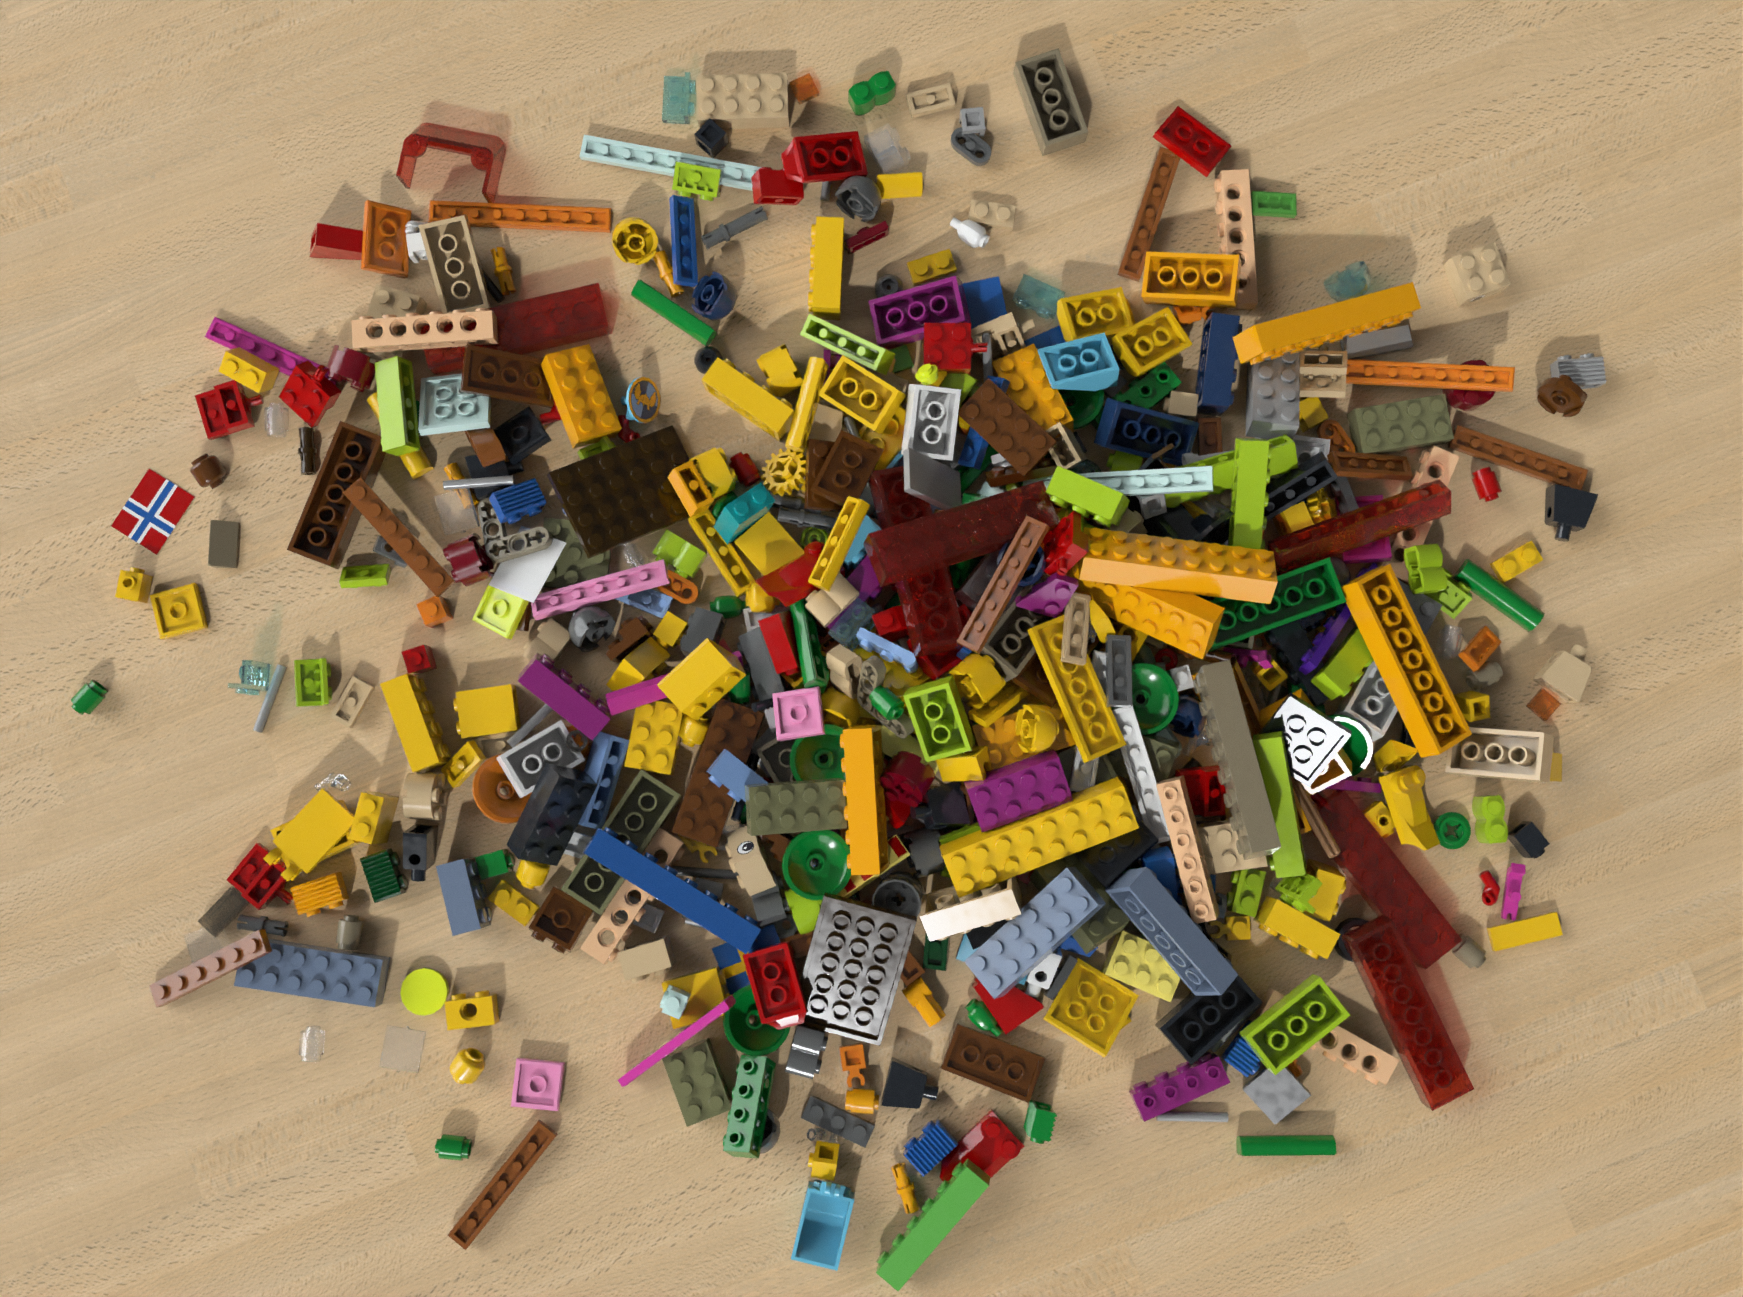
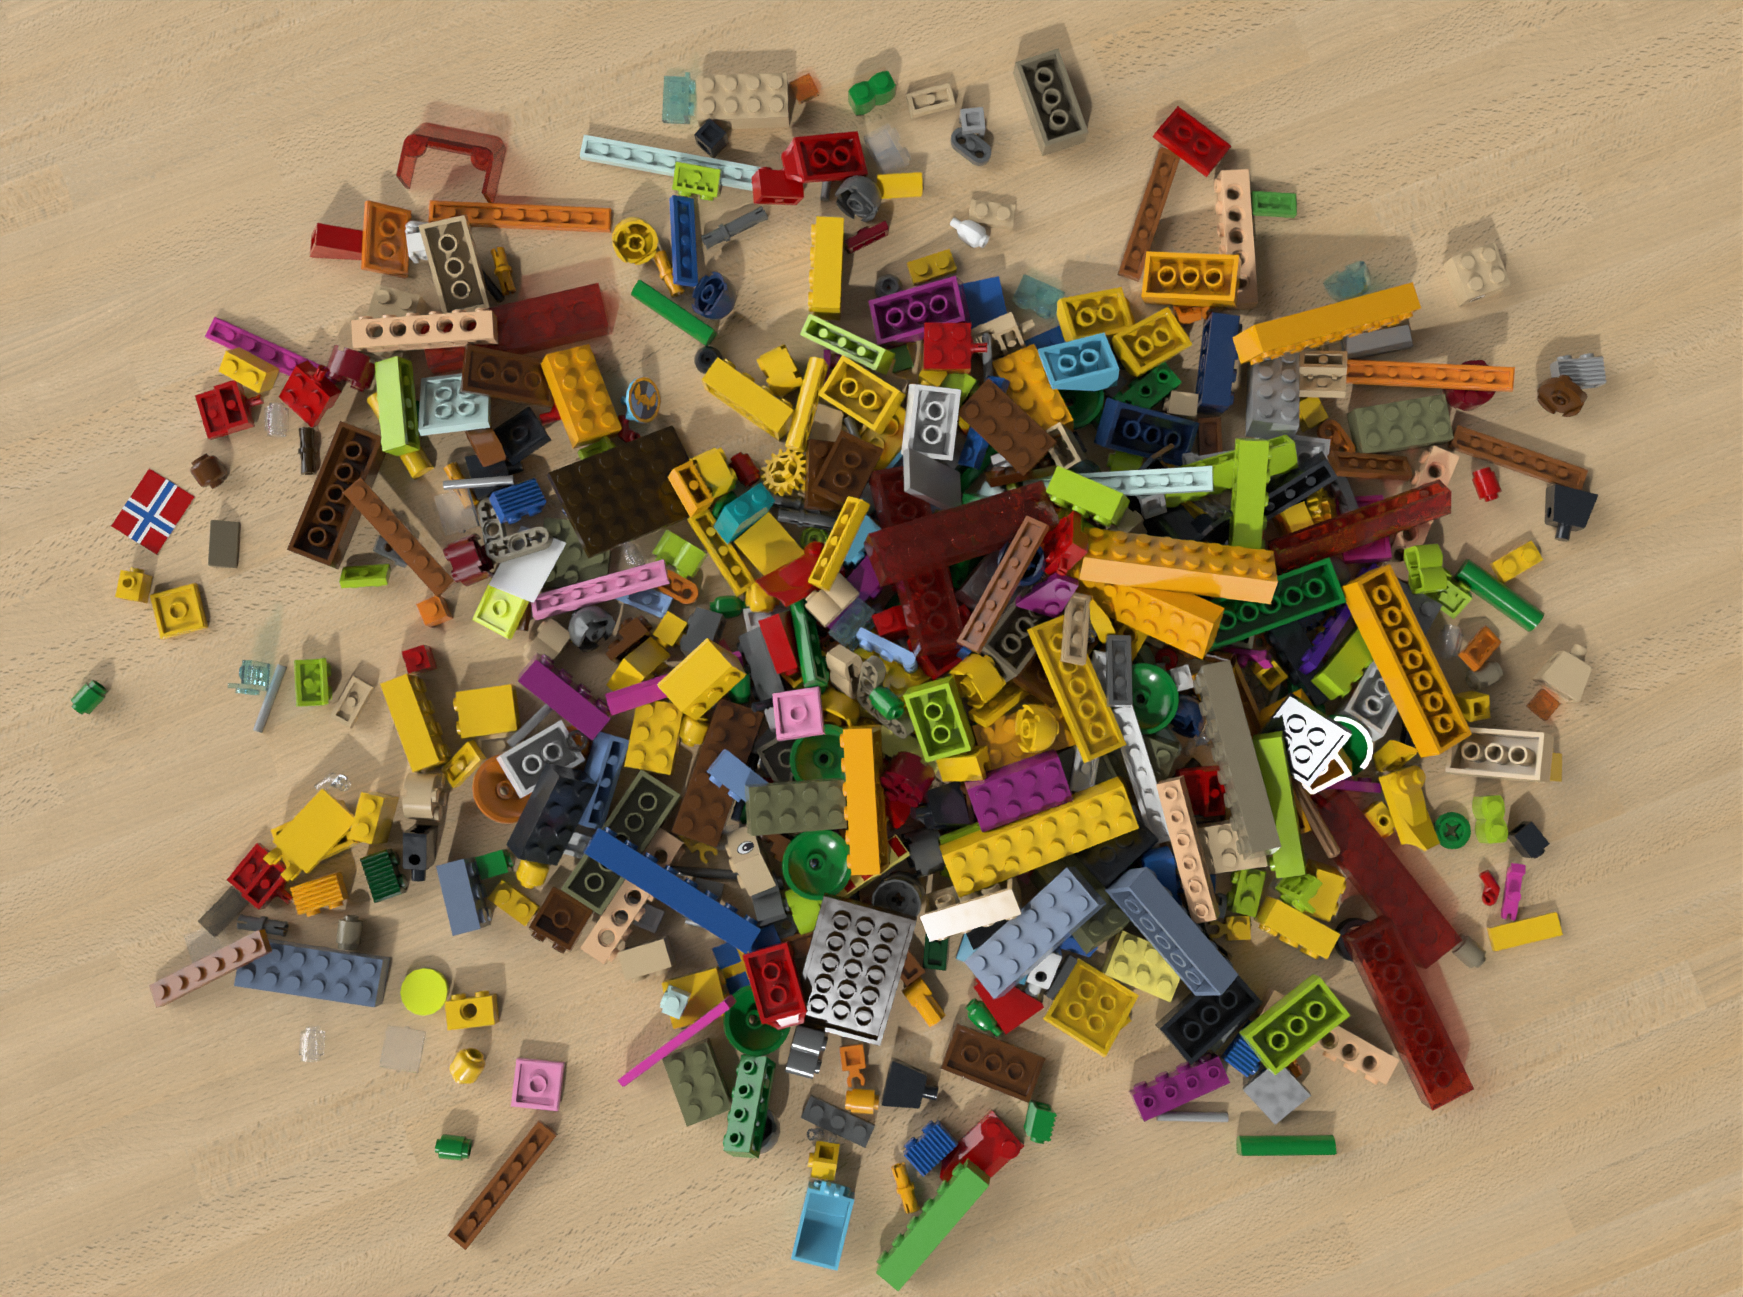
(927, 374): neon yellow plate -> none

